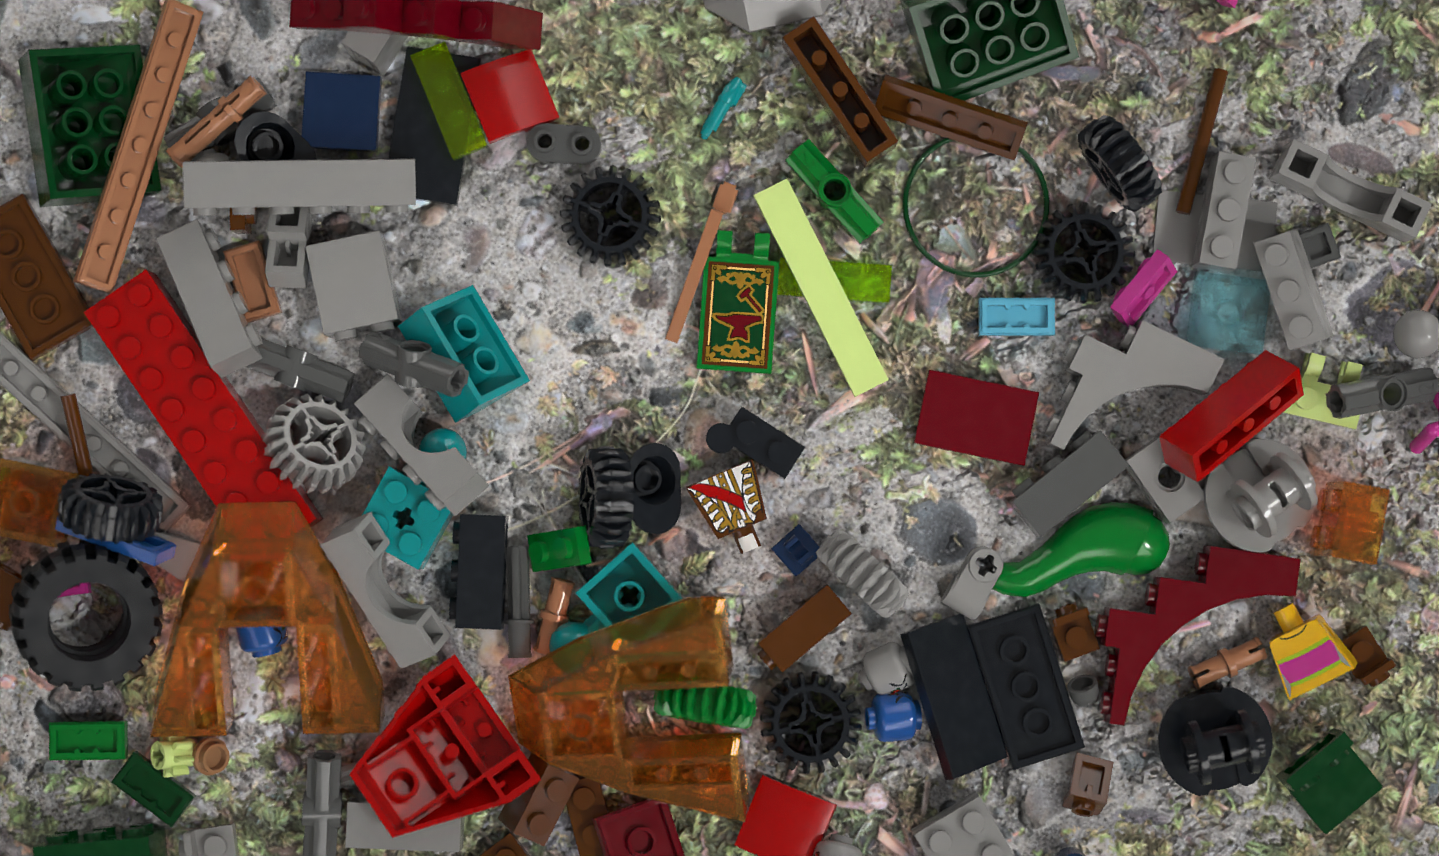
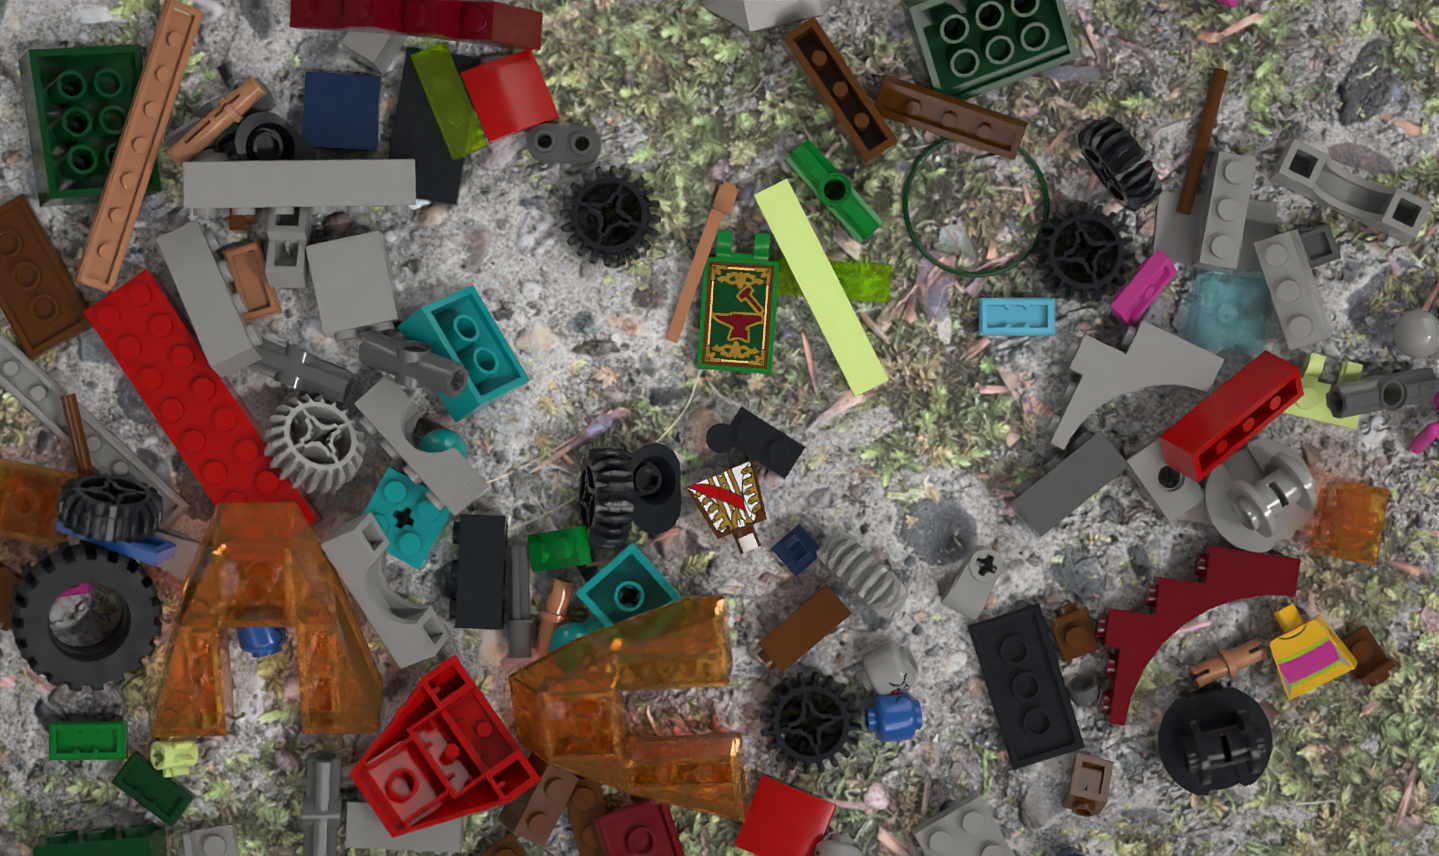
(210, 756): medium nougat plate -> none
(708, 705): green gear -> none
(728, 98): teal piece -> none
(954, 696): black tile -> none
(976, 417): dark red tile -> none
(1098, 539): green animal -> none
(1329, 780): dark green bracket -> none

